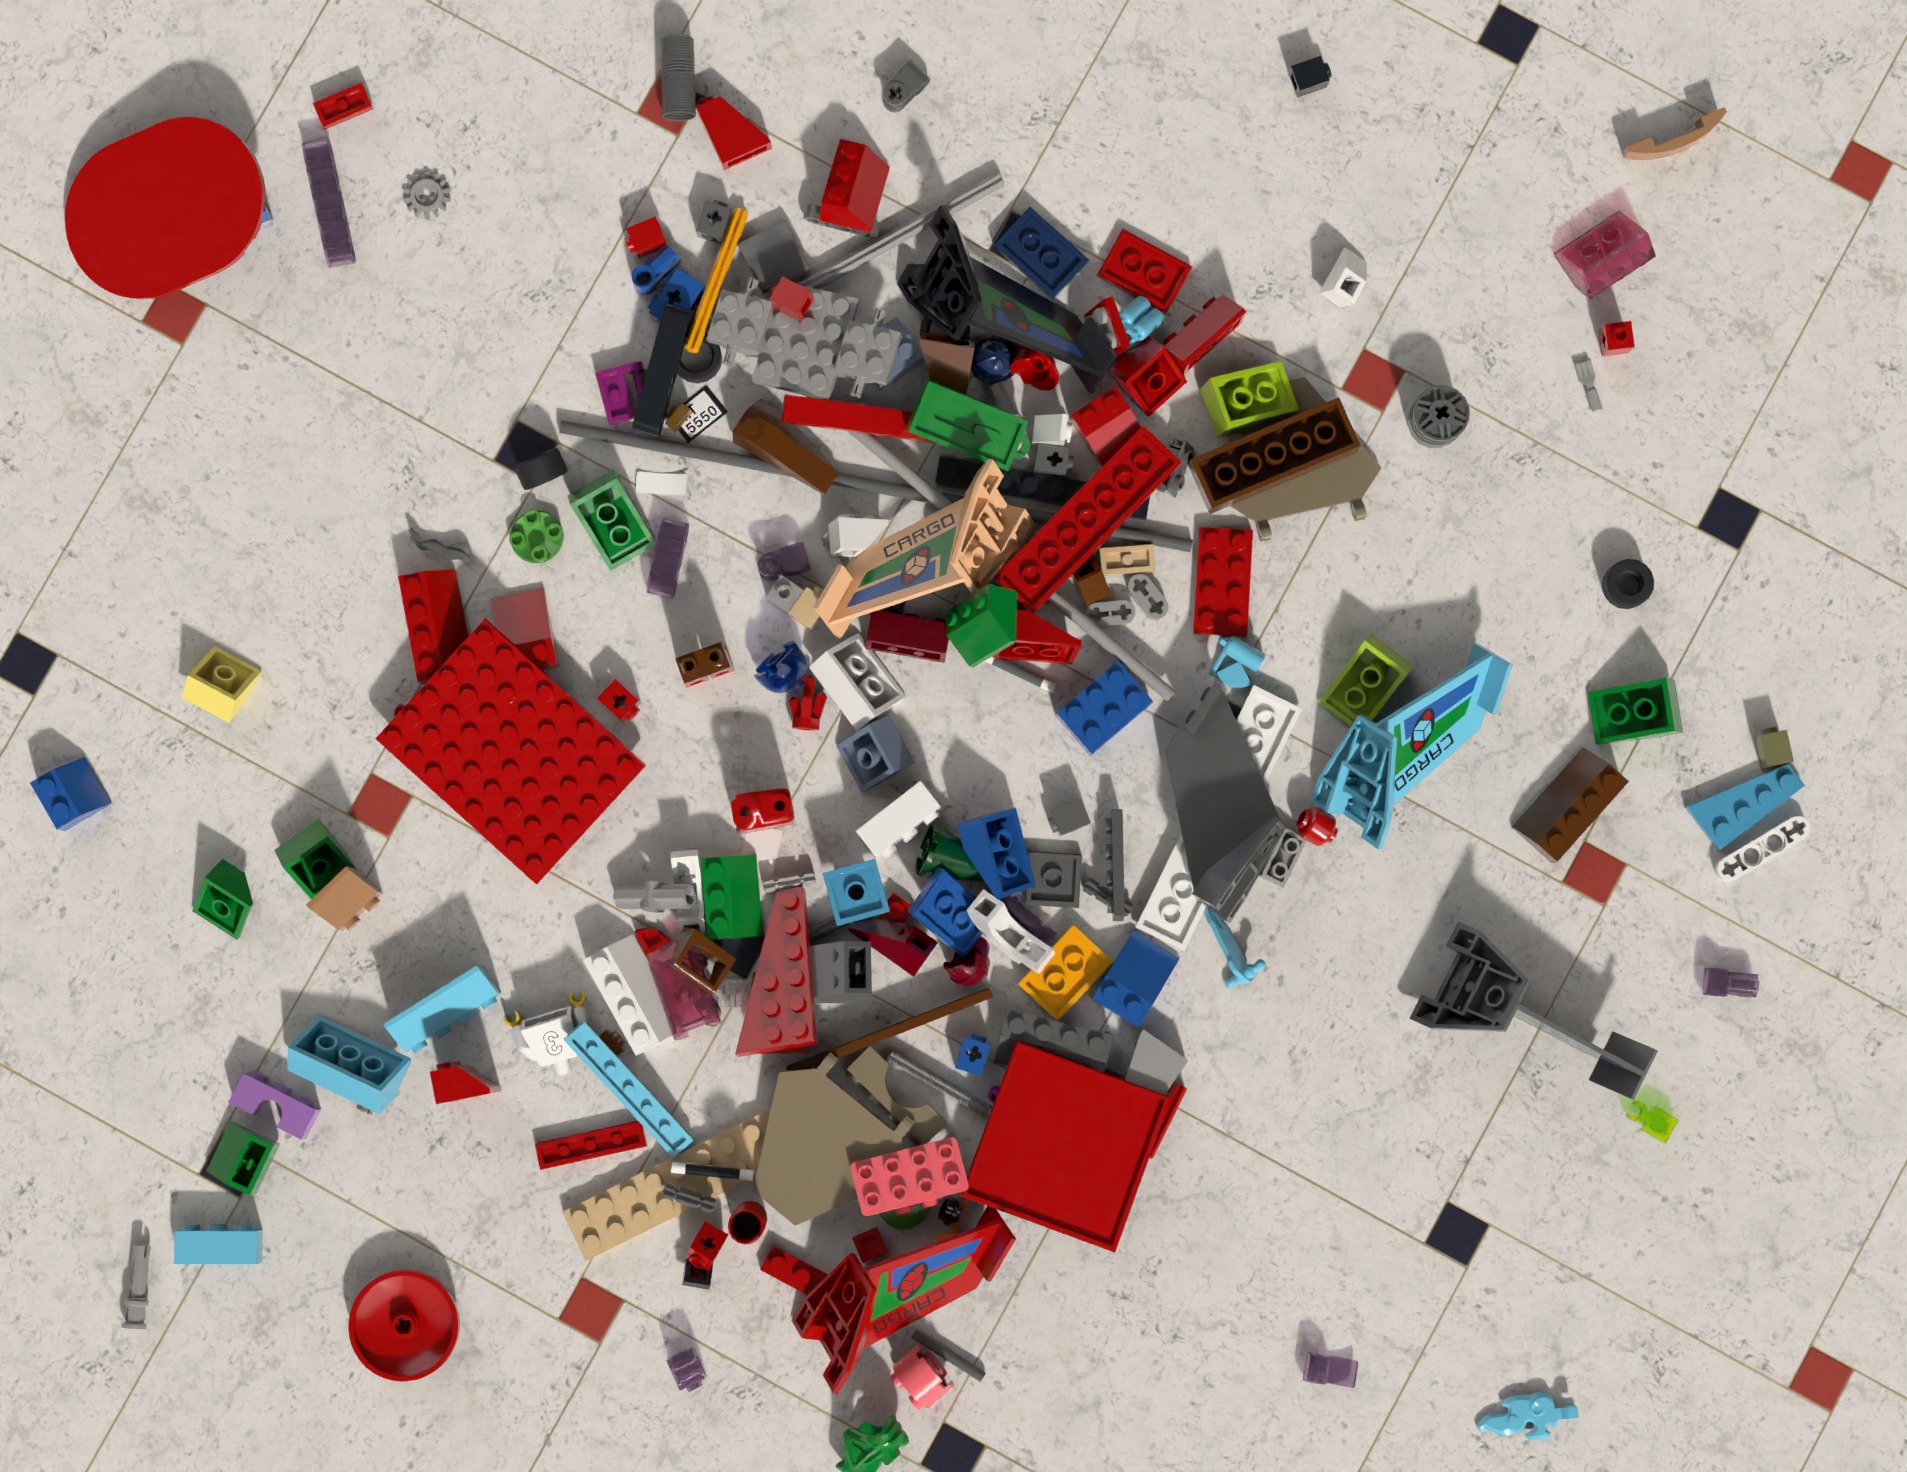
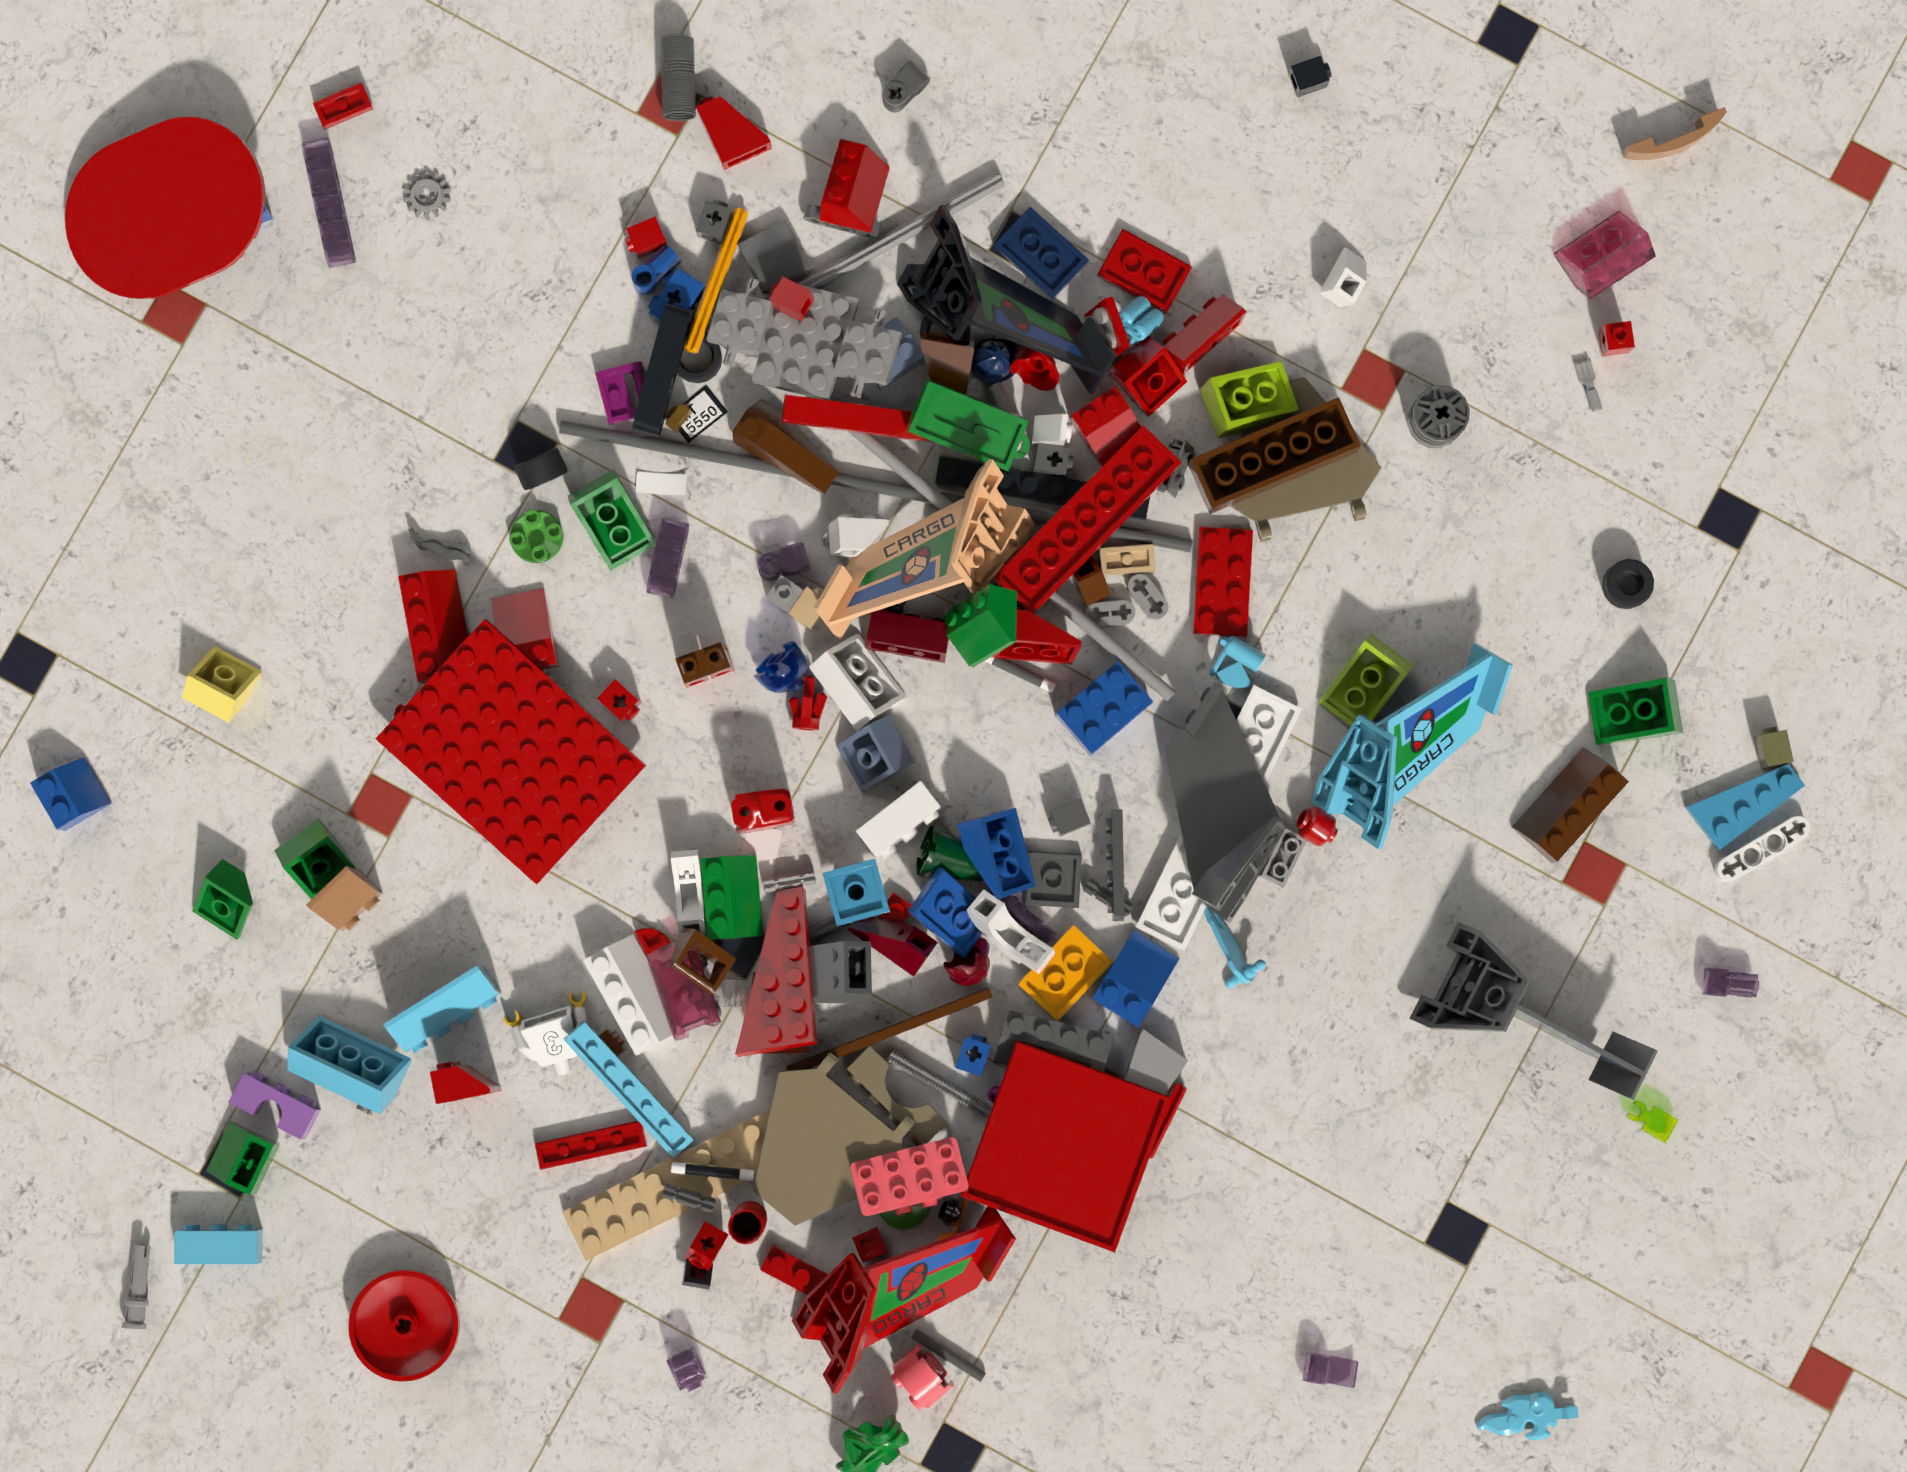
(654, 896): light grey piece -> none

